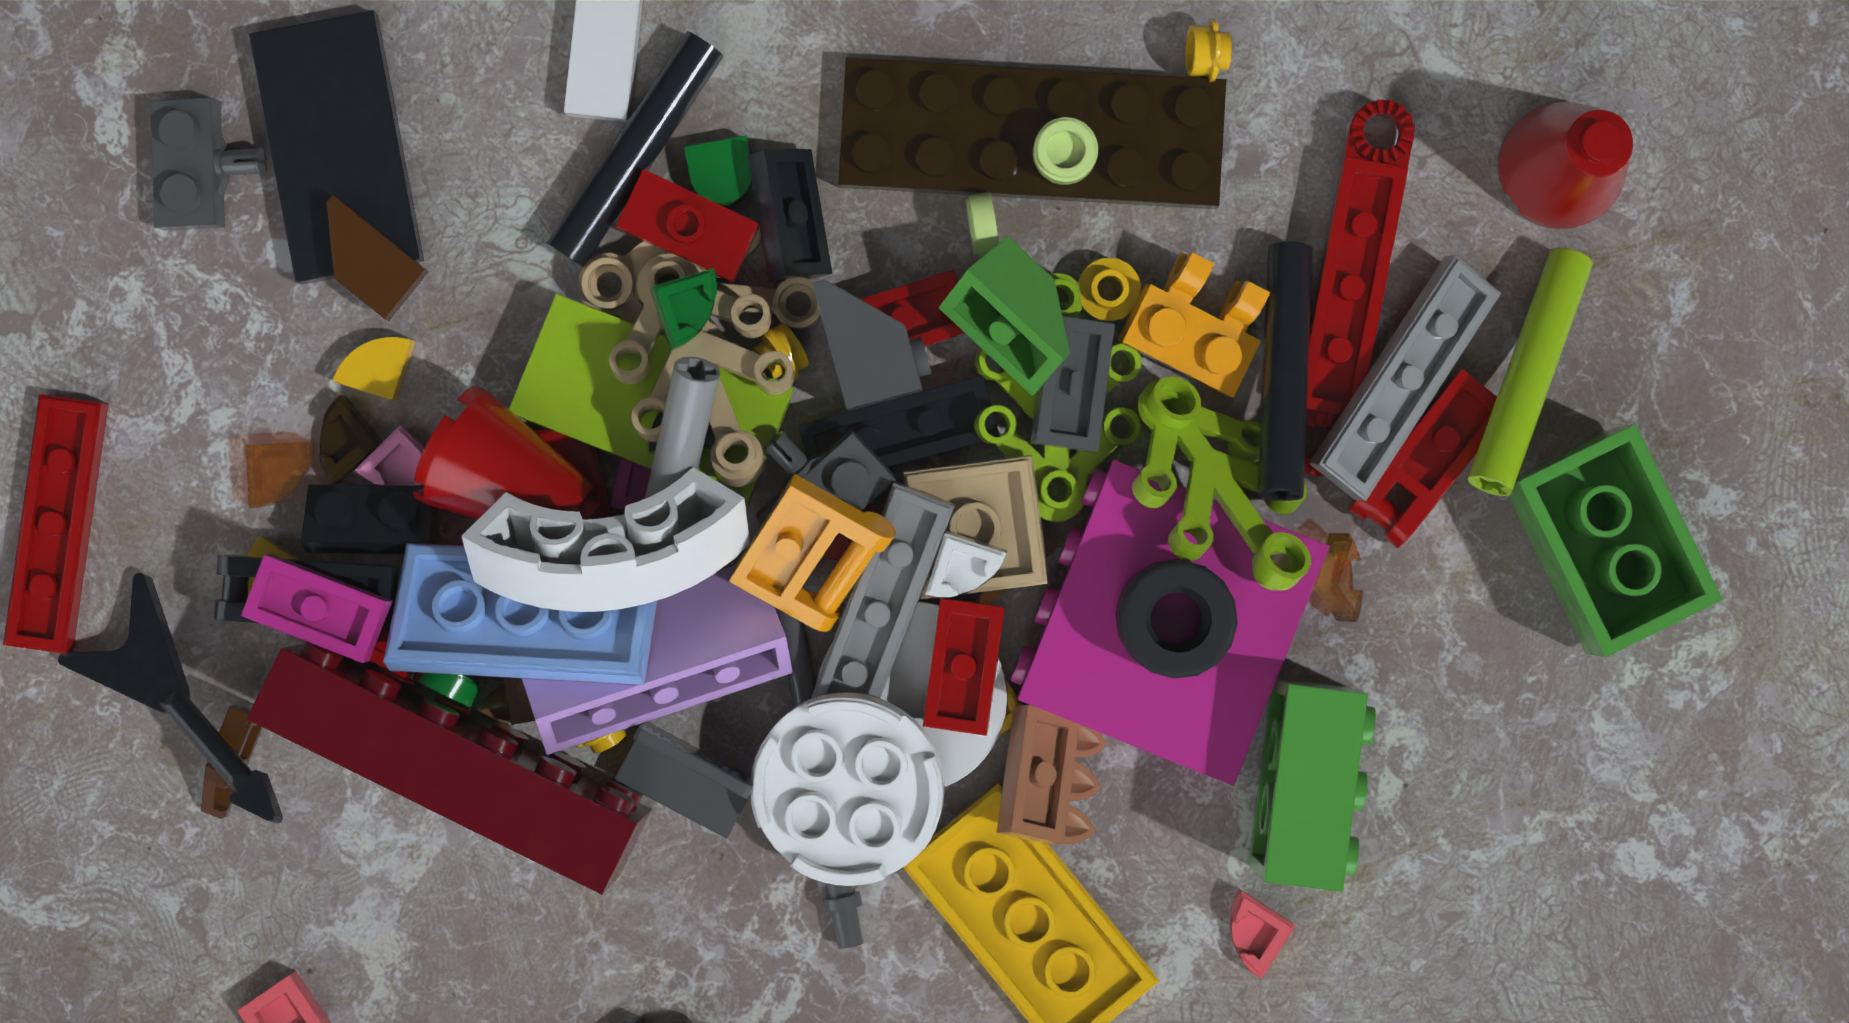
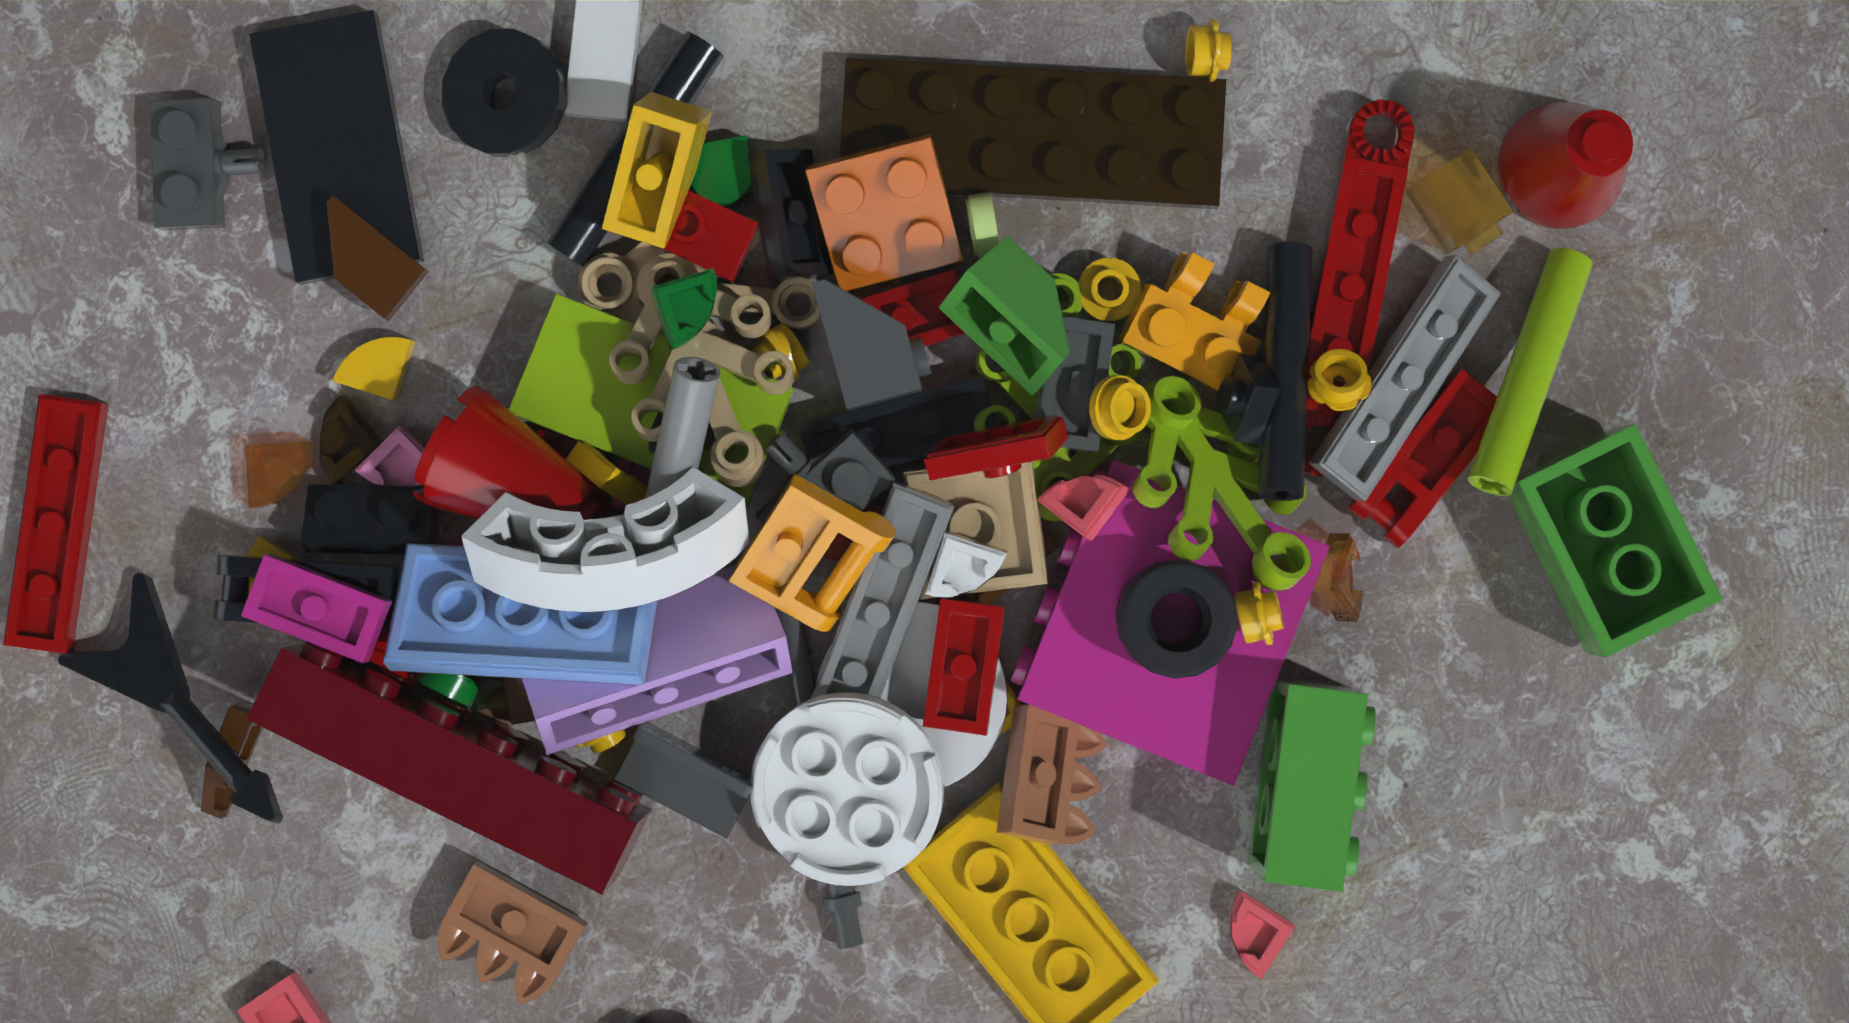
(470, 85): none -> black tile
(511, 928): none -> nougat plate
(606, 475): none -> yellow tile
(656, 168): none -> yellow slope
(885, 212): none -> orange plate
(996, 449): none -> red plate
(1065, 151): yellowish green tile -> none
(1084, 502): none -> coral tile
(1119, 407): none -> yellow plate
(1247, 398): none -> black plate
(1259, 614): none -> yellow plate
(1344, 367): none -> yellow plate
(1461, 204): none -> clear yellow brick

